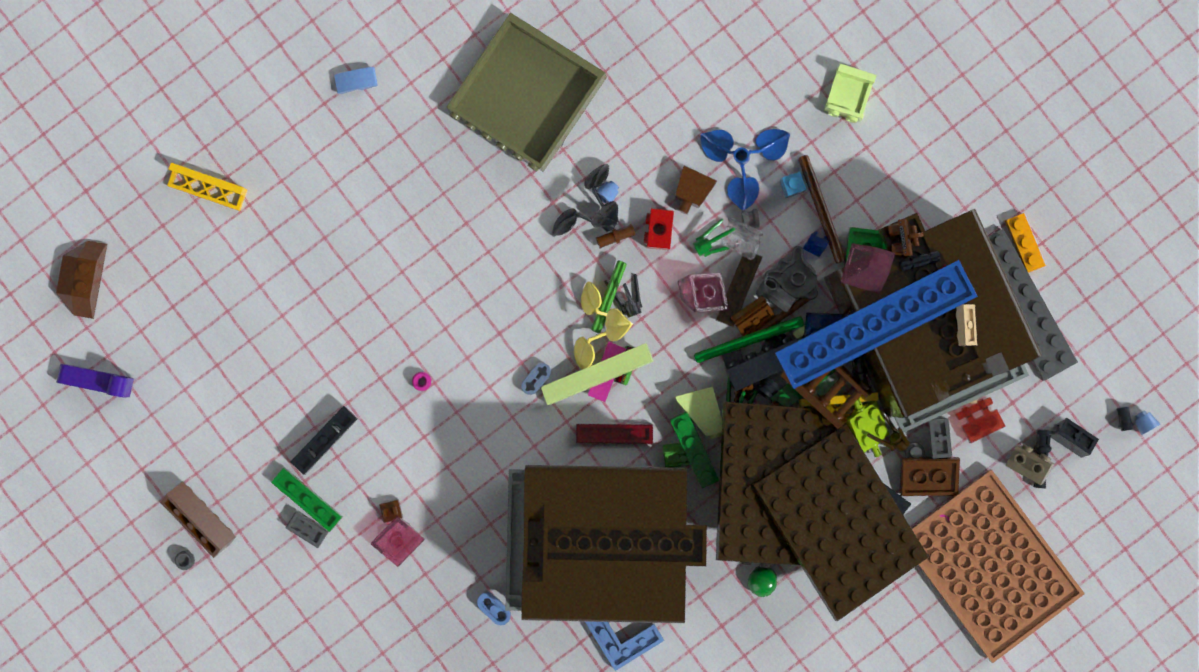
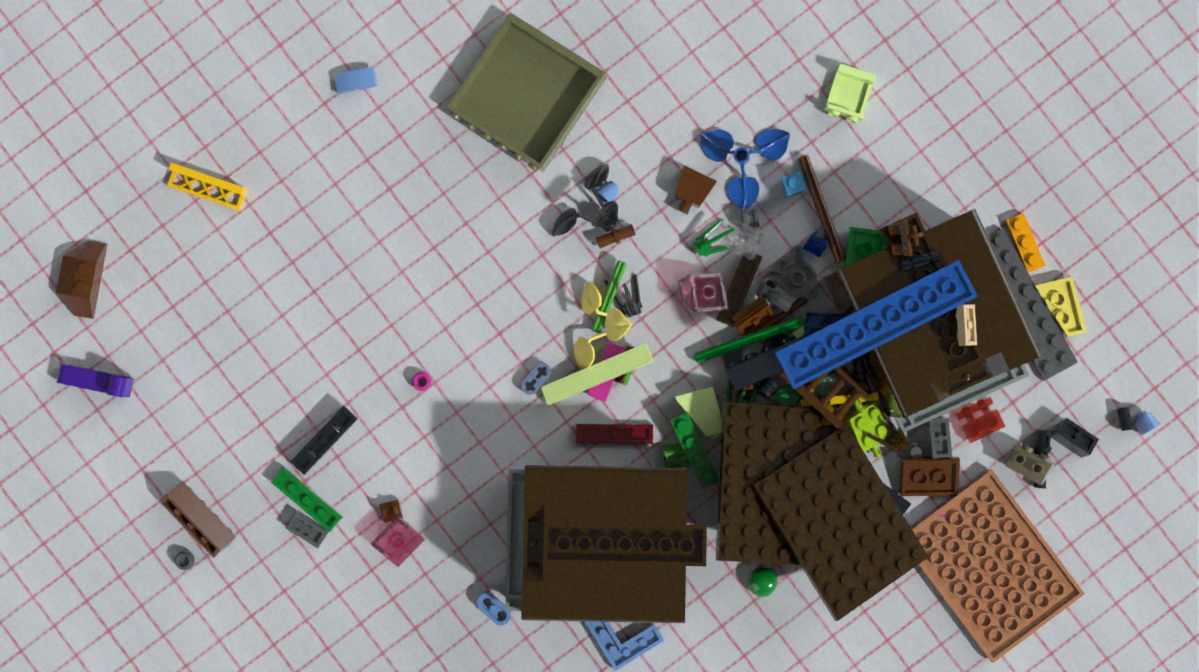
(662, 218): red brick -> none
(867, 267): clear pink slope -> none
(1063, 305): none -> light yellow wing

